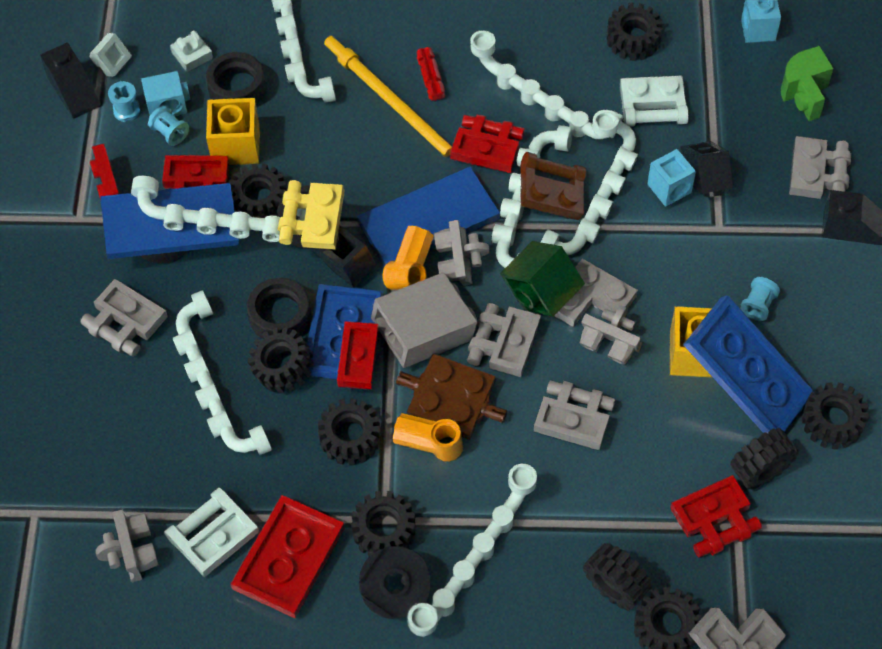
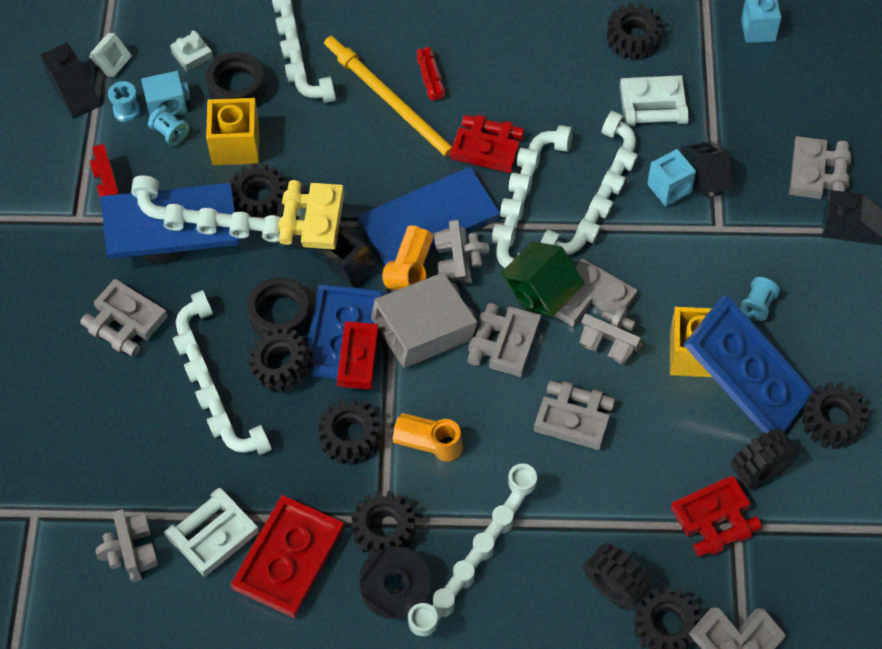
(194, 170): red plate -> none
(452, 393): reddish brown plate -> none
(550, 194): reddish brown plate -> none
(604, 121): light aqua bar -> none
(803, 80): bright green brick -> none

